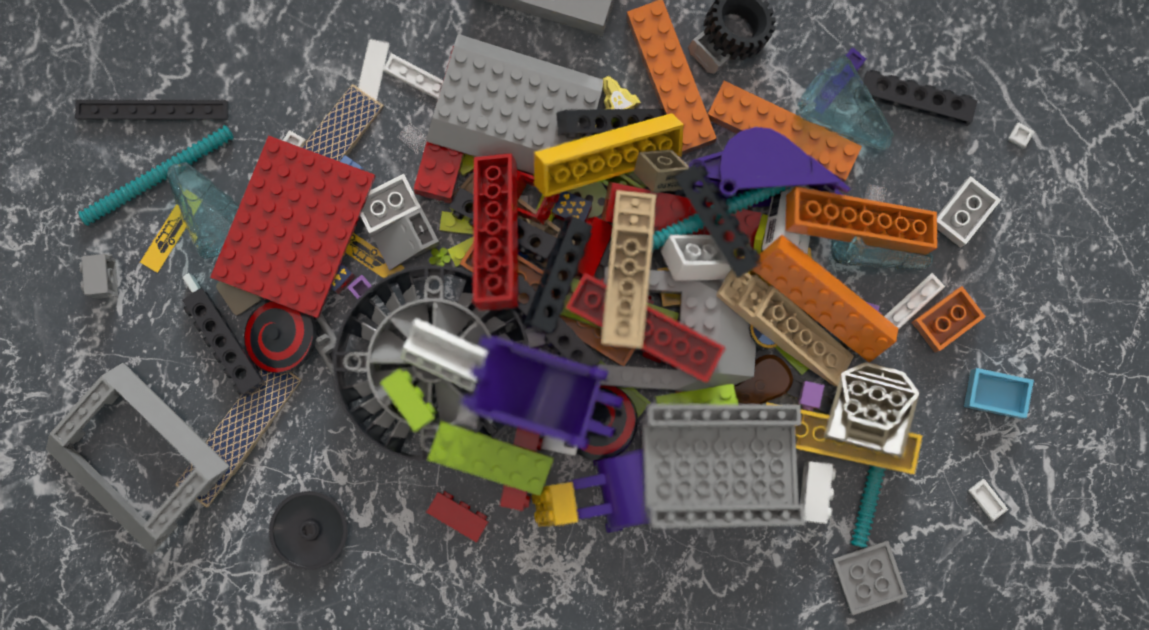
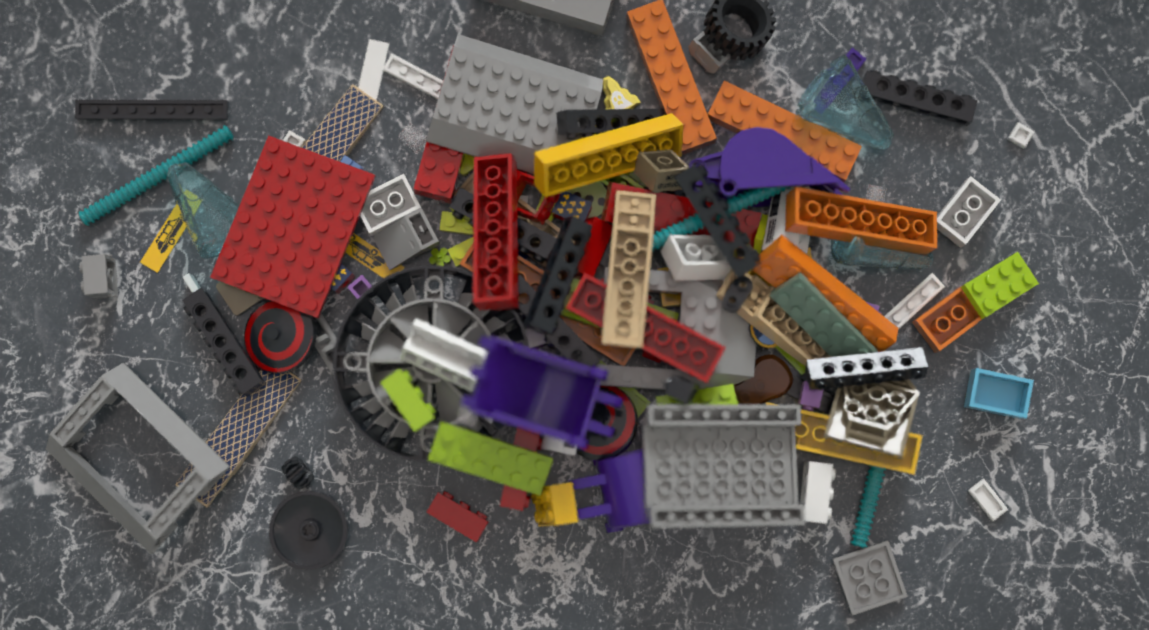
(297, 472): none -> black gear
(681, 388): none -> black brick
(737, 293): none -> black plate
(820, 318): none -> sand green plate
(881, 368): none -> brick
(999, 285): none -> lime plate

